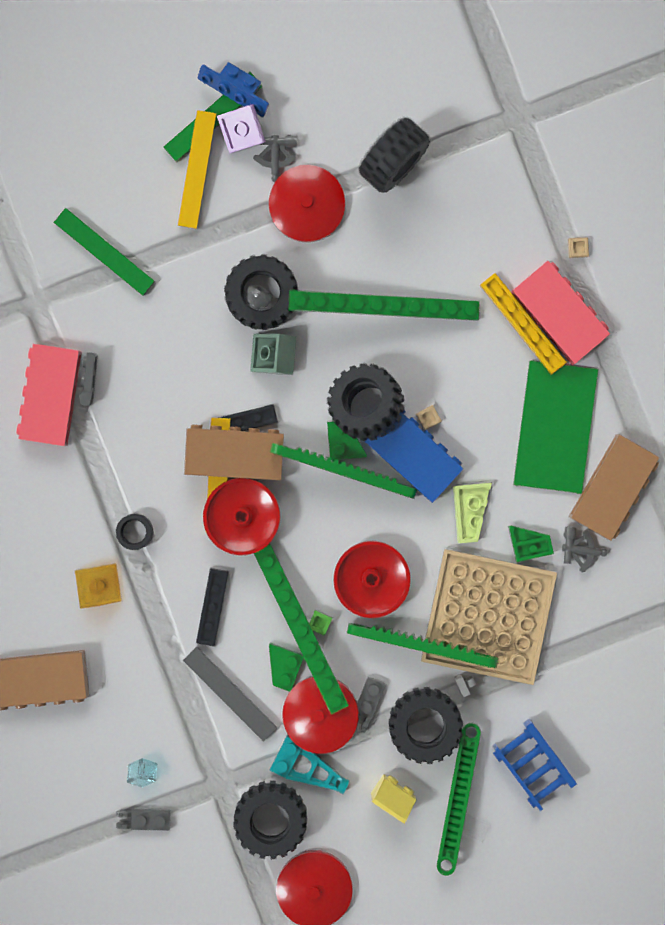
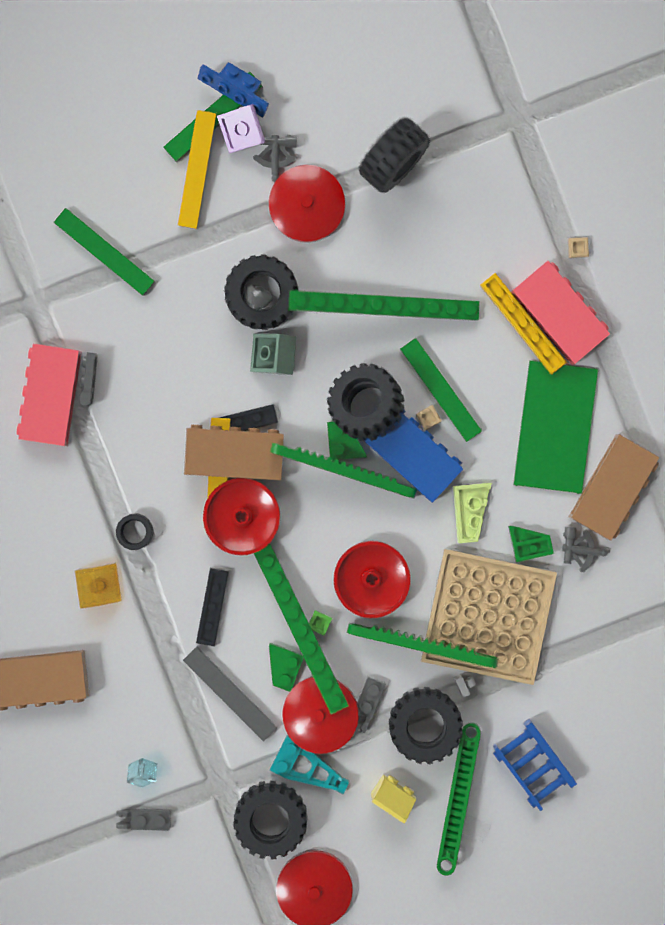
(440, 390): none -> green tile

